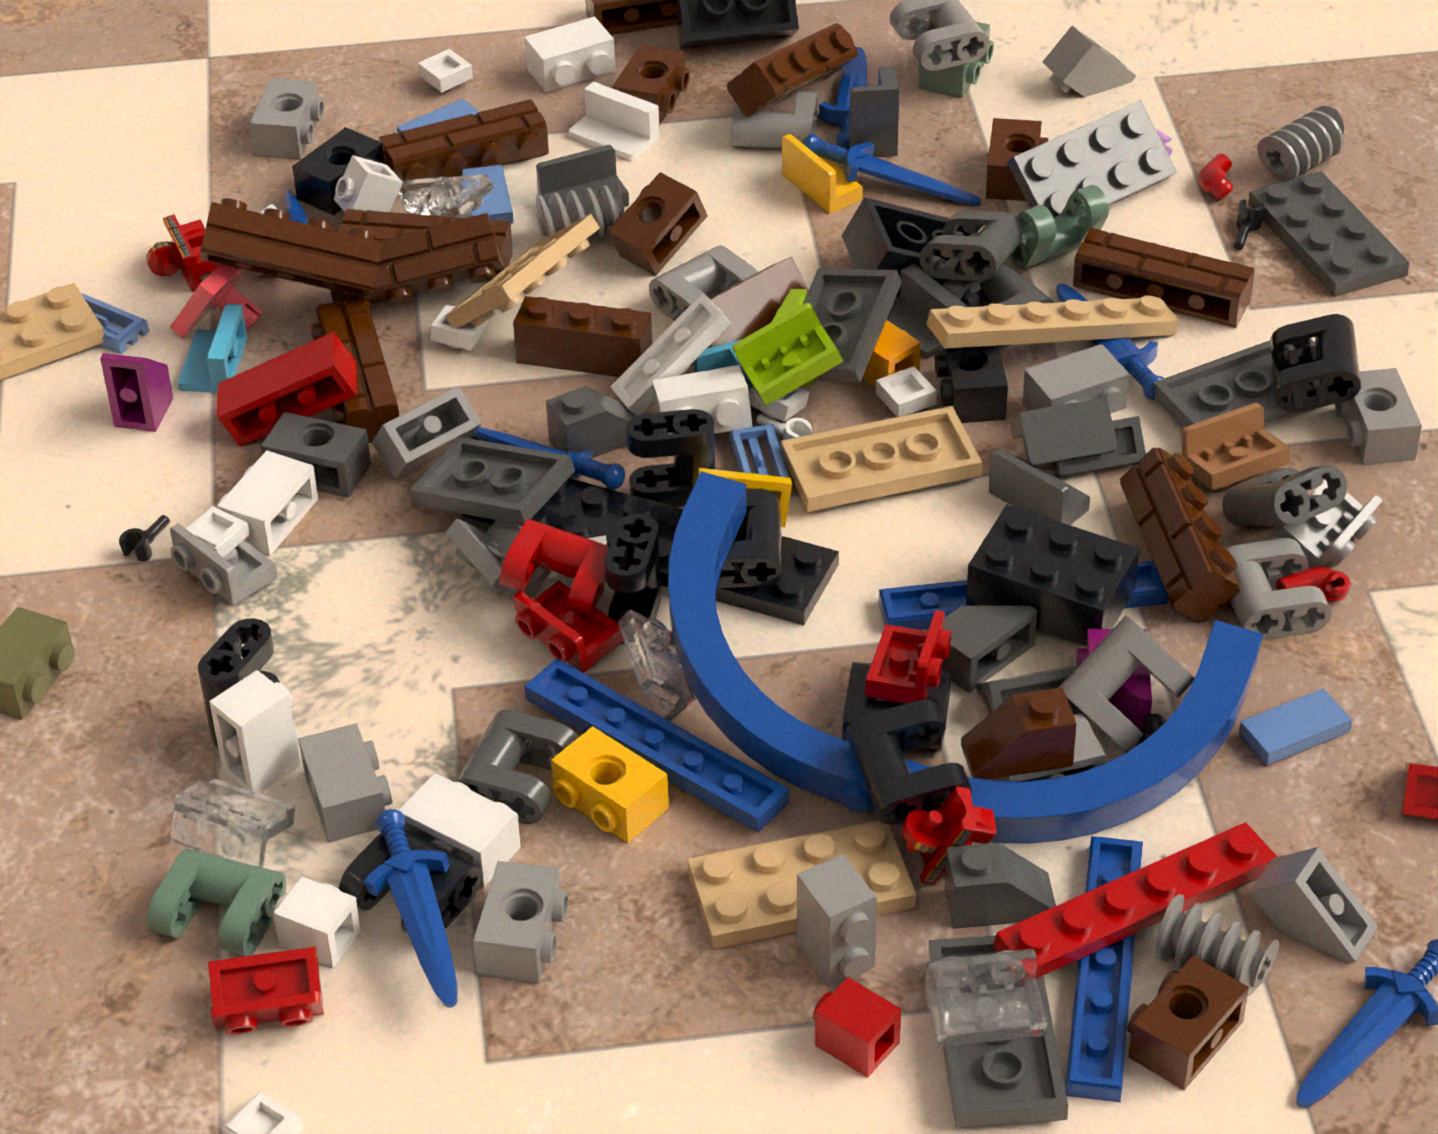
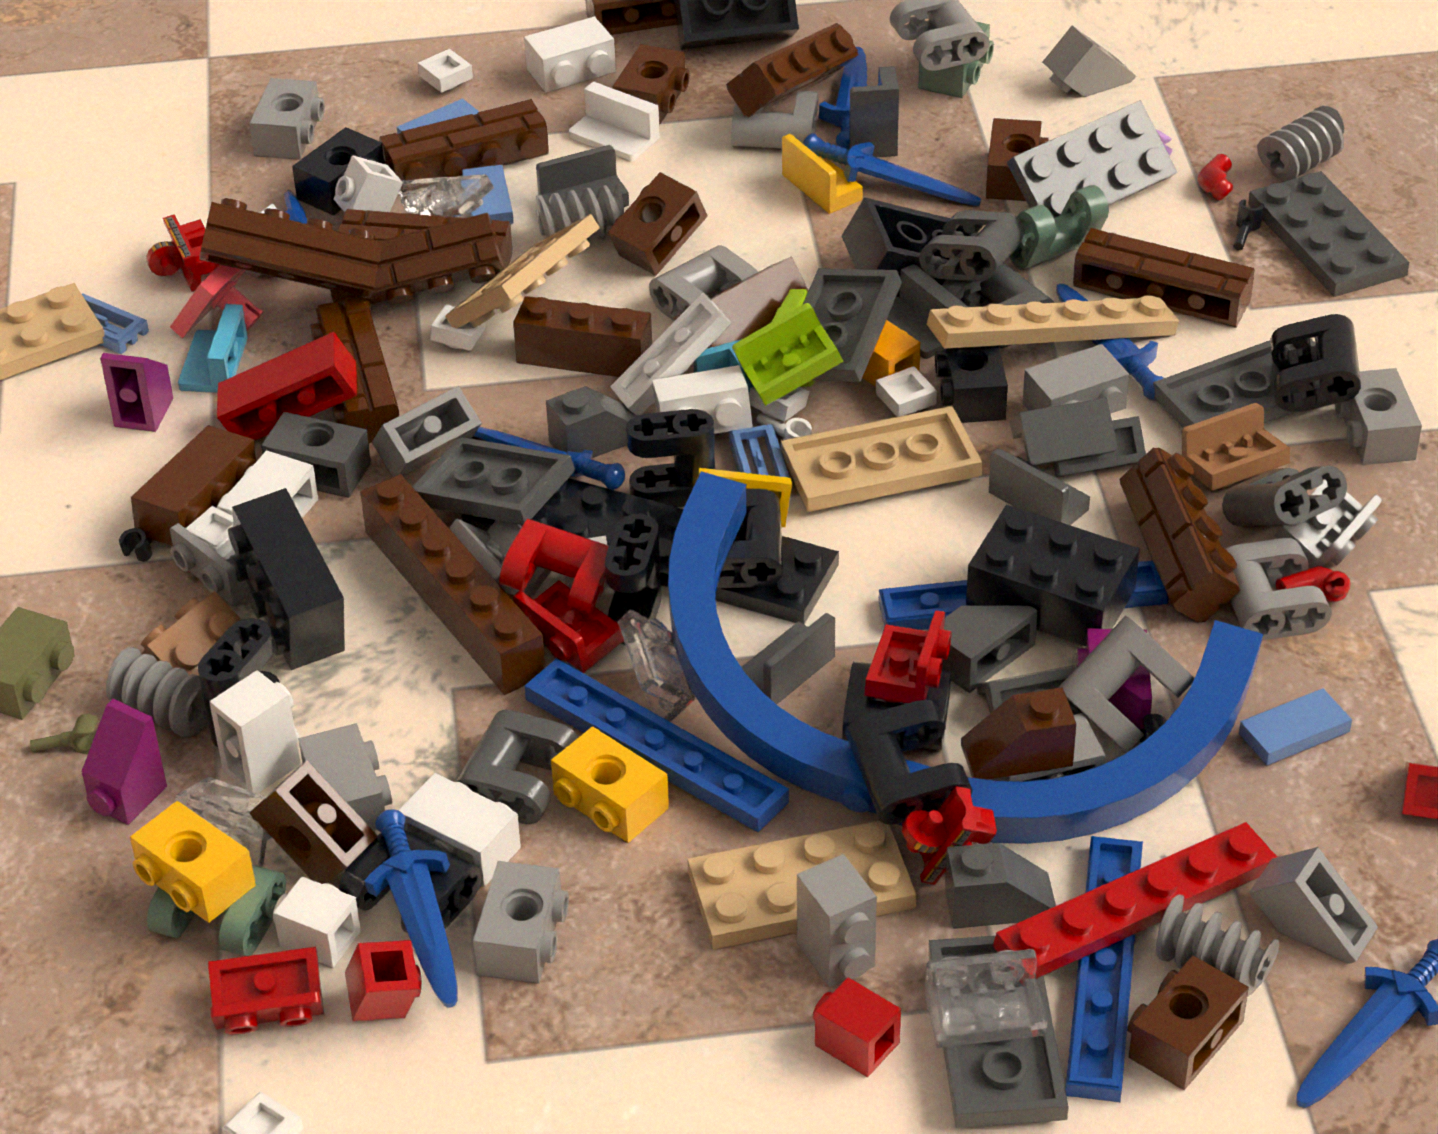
(79, 738): none -> olive hand
(123, 764): none -> magenta slope
(158, 691): none -> light grey piece
(192, 482): none -> reddish brown brick
(192, 861): none -> yellow brick
(193, 633): none -> medium nougat bracket
(287, 579): none -> black brick
(313, 824): none -> reddish brown brick
(382, 980): none -> red brick
(453, 584): none -> reddish brown brick
(793, 658): none -> dark grey panel

